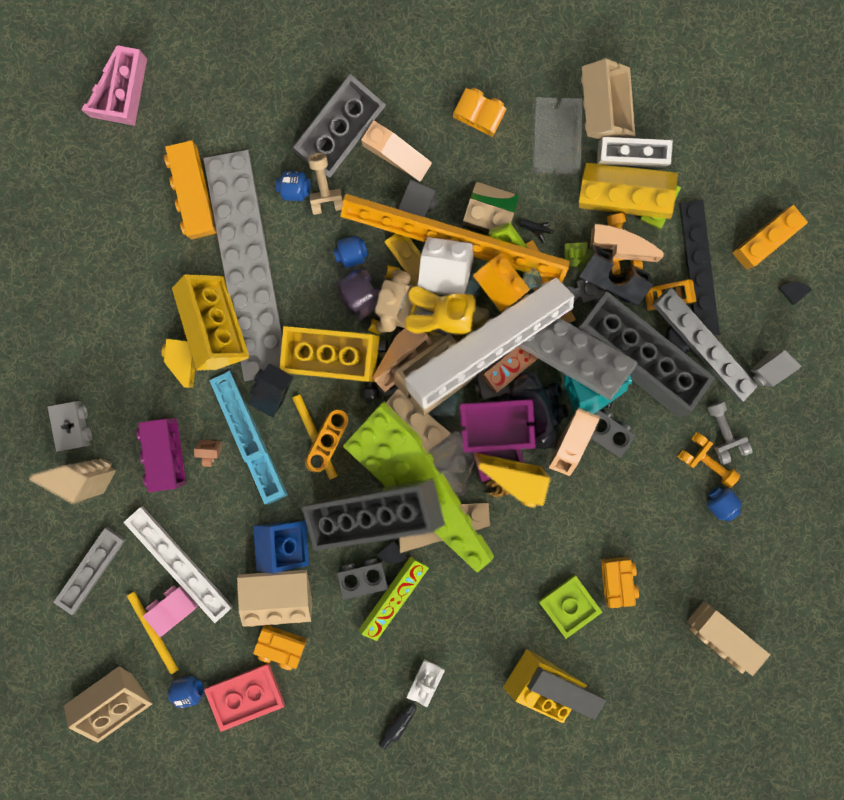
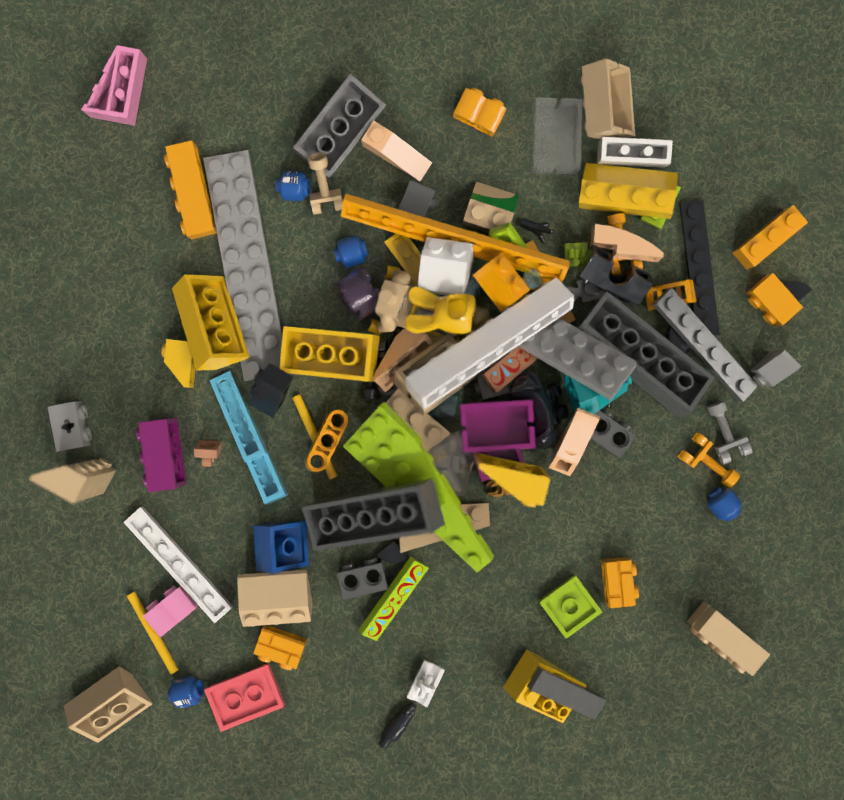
(89, 571): light grey plate -> none
(773, 300): none -> light orange brick

